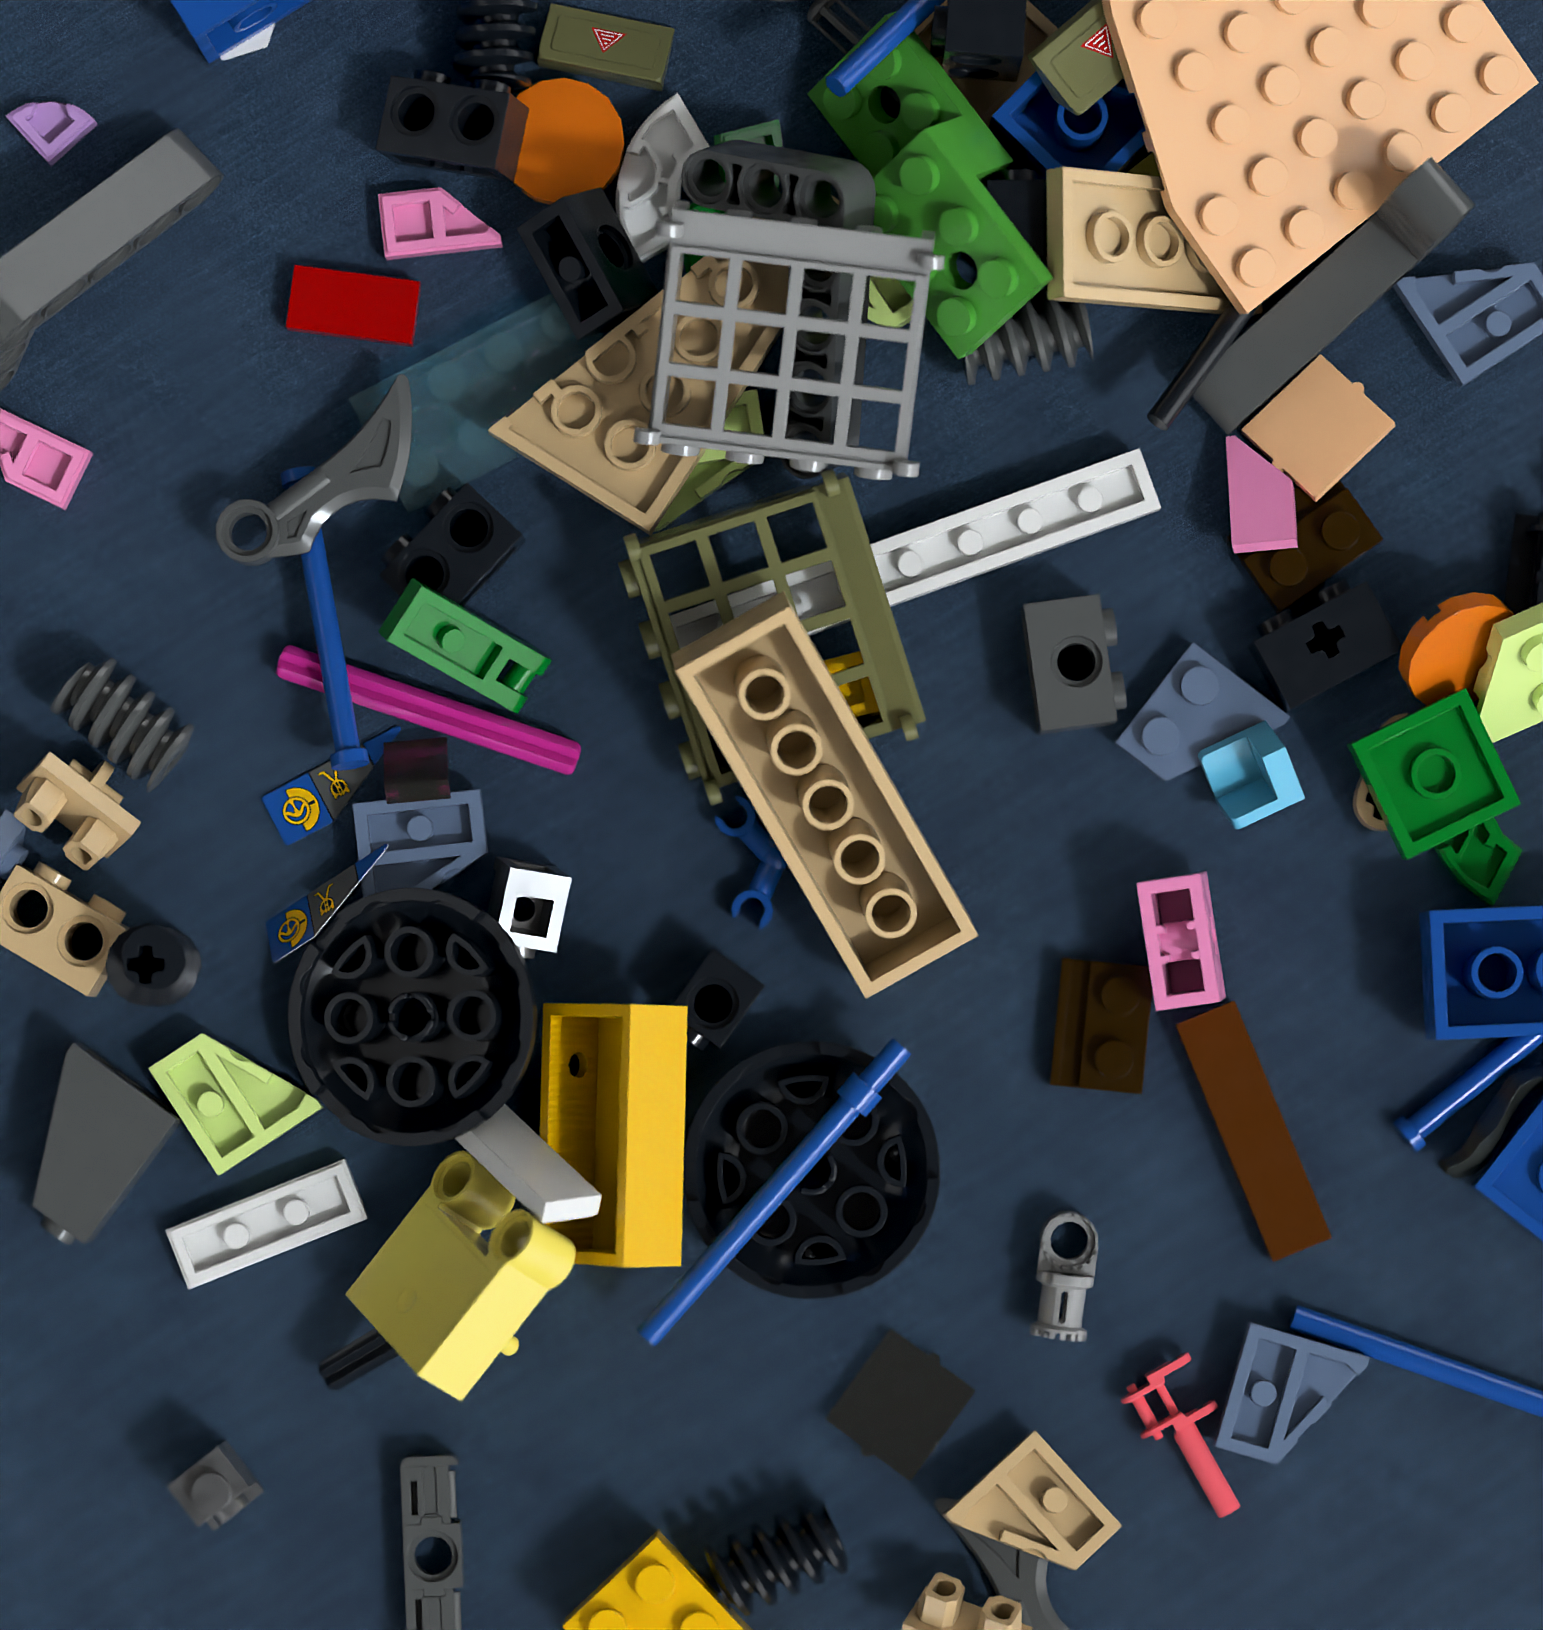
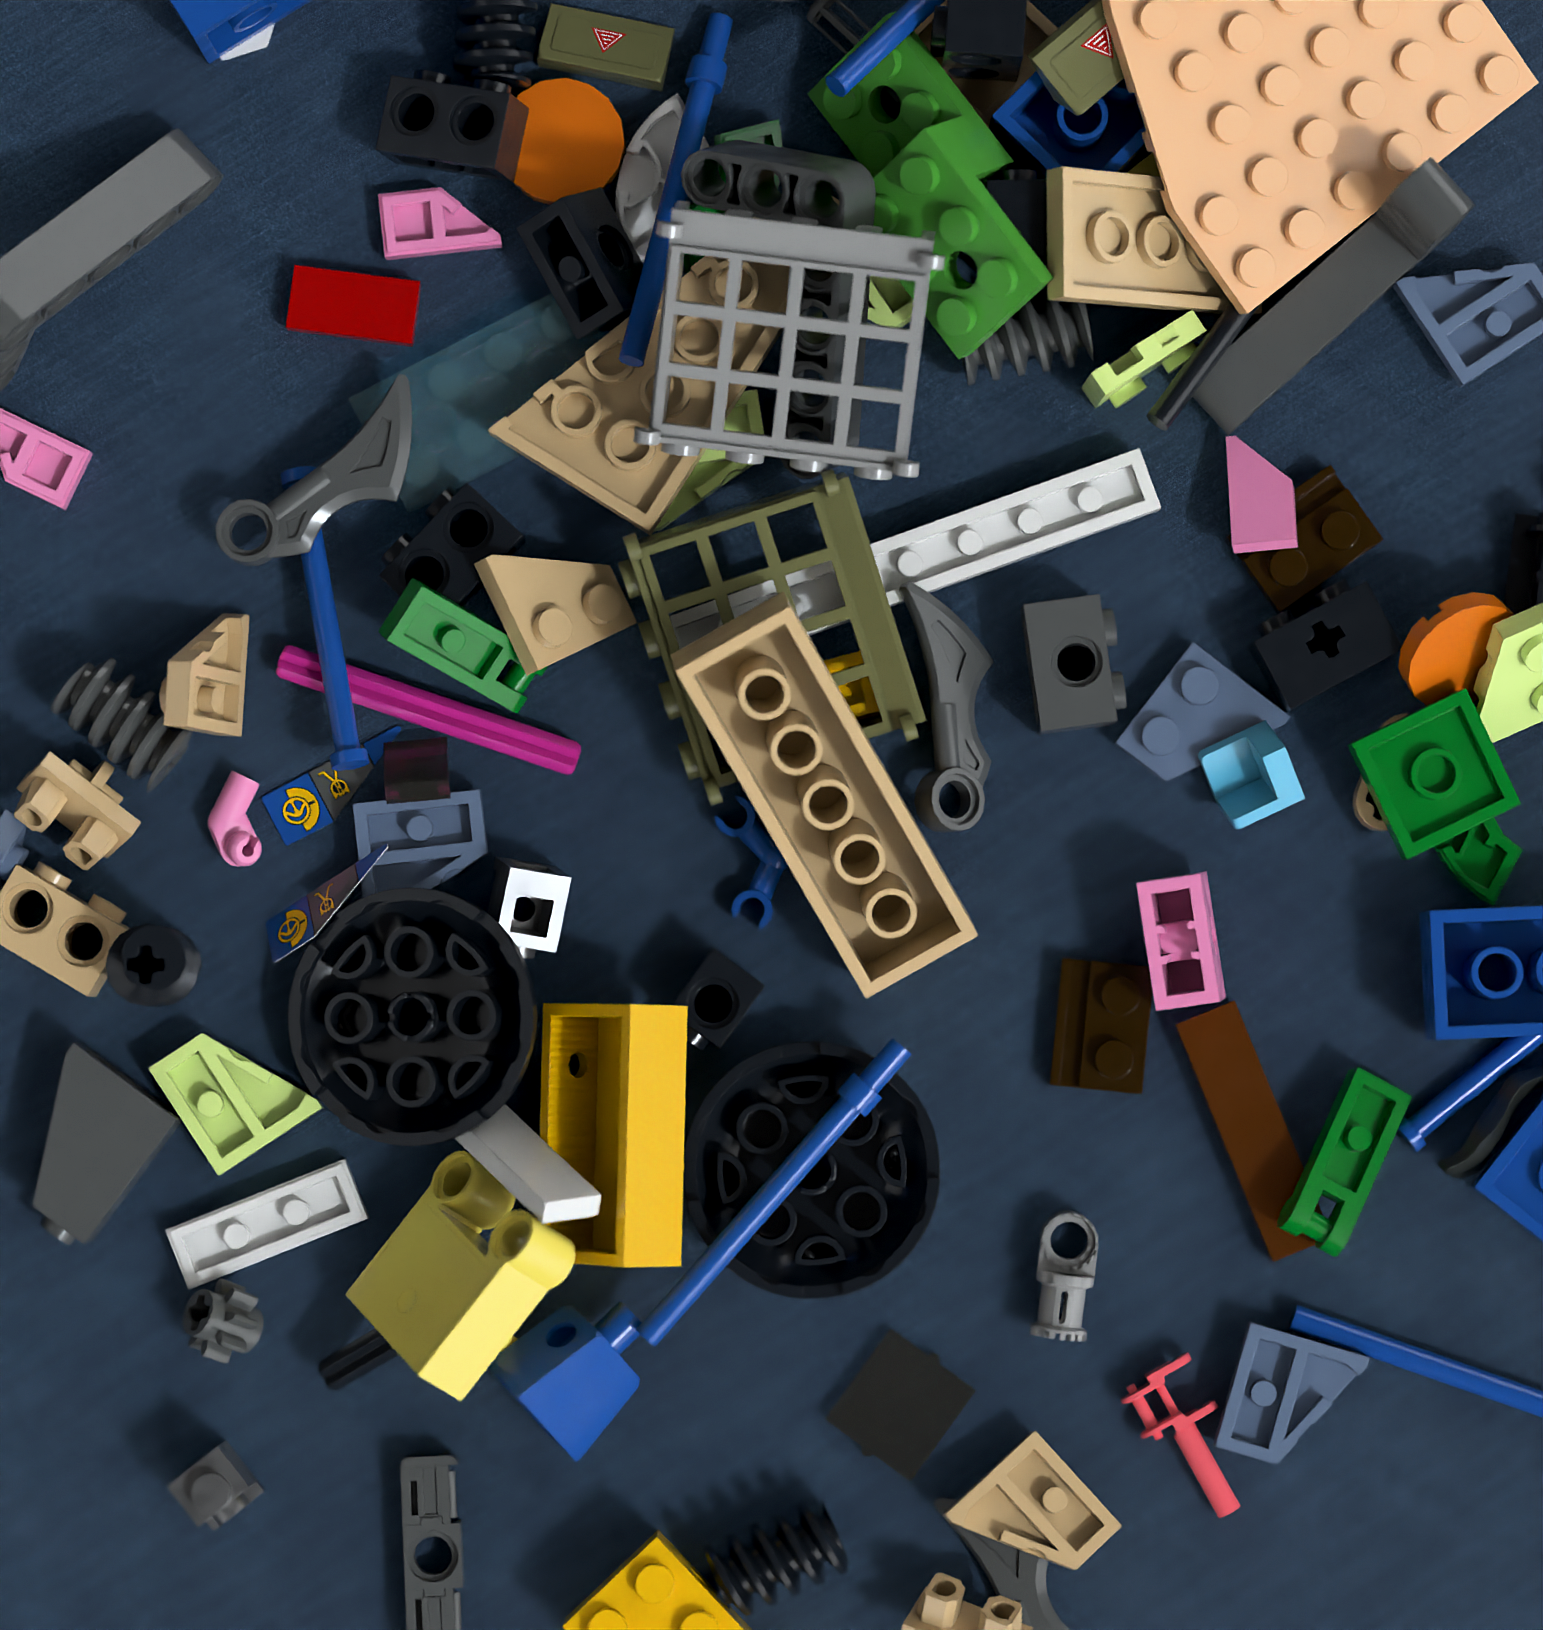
(52, 127): lavender tile -> none
(208, 679): none -> tan wing
(223, 1321): none -> dark grey gear
(230, 824): none -> bright pink arm
(553, 605): none -> tan wing
(571, 1374): none -> blue torso
(705, 79): none -> blue bar
(954, 671): none -> dark grey piece
(1122, 378): none -> yellowish green wing
(1318, 427): light nougat piece -> none
(1345, 1160): none -> green plate

